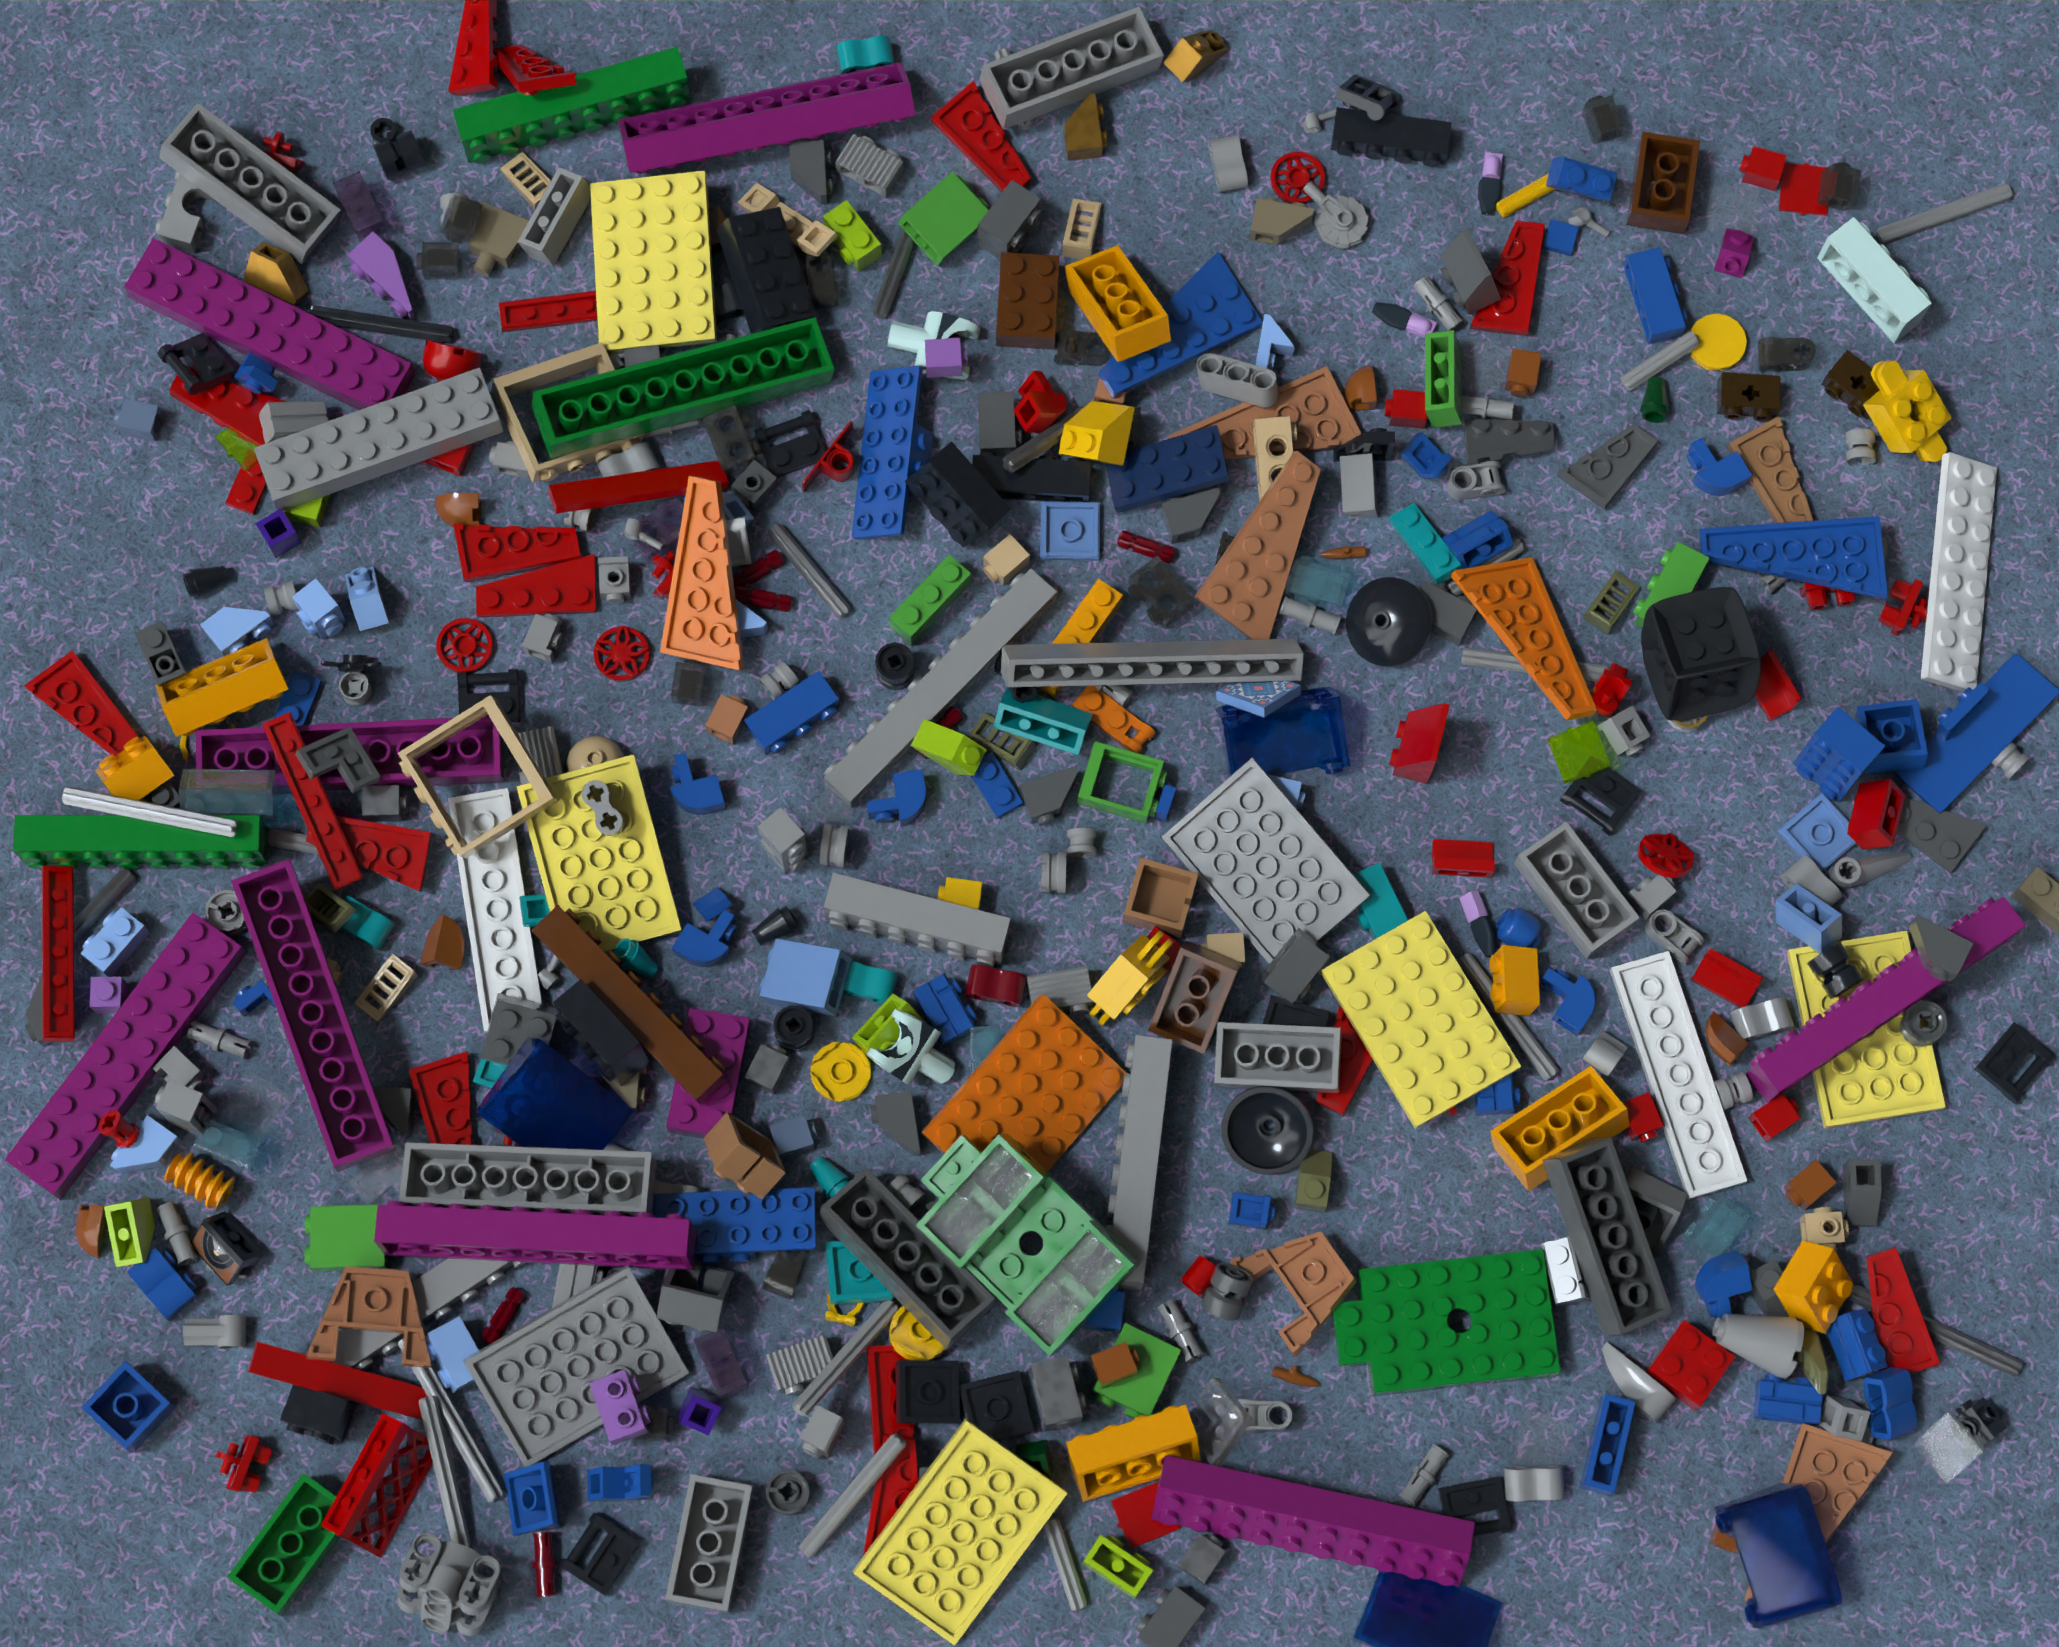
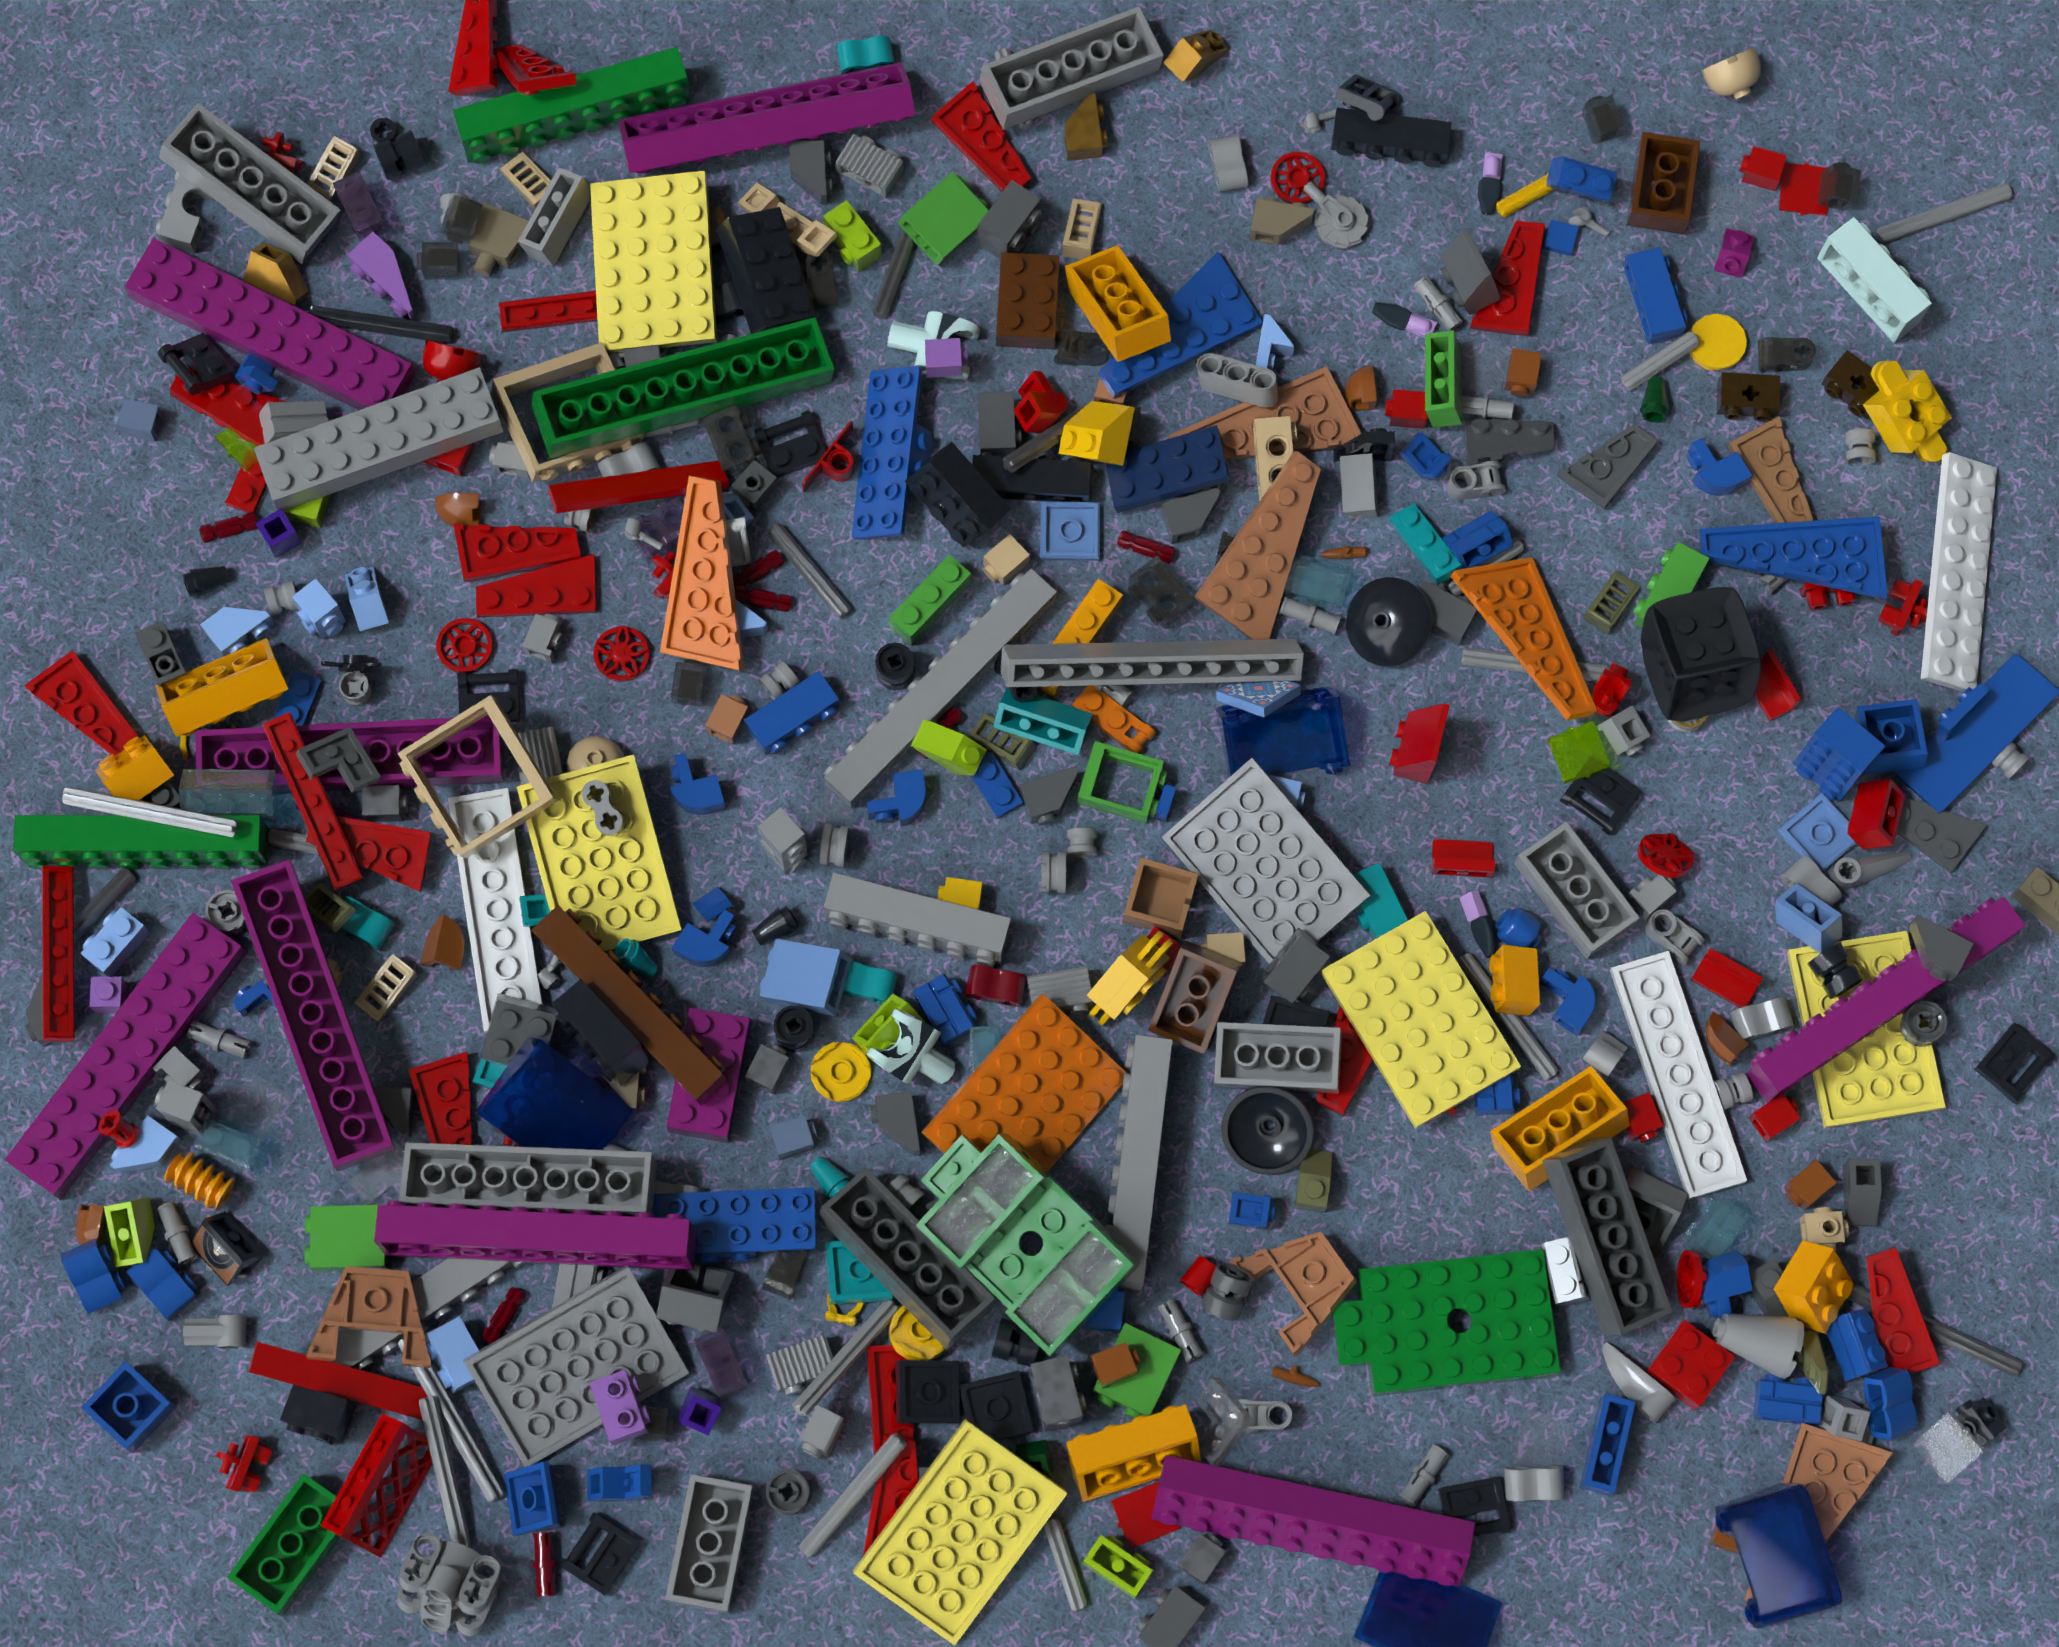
(92, 1275): none -> blue brick
(228, 527): none -> dark red axle
(324, 165): none -> tan slope
(611, 567): light grey brick -> none
(744, 1156): medium nougat piece -> none
(1024, 1353): none -> black wheel
(1690, 1279): none -> red wheel
(1734, 74): none -> tan cylinder

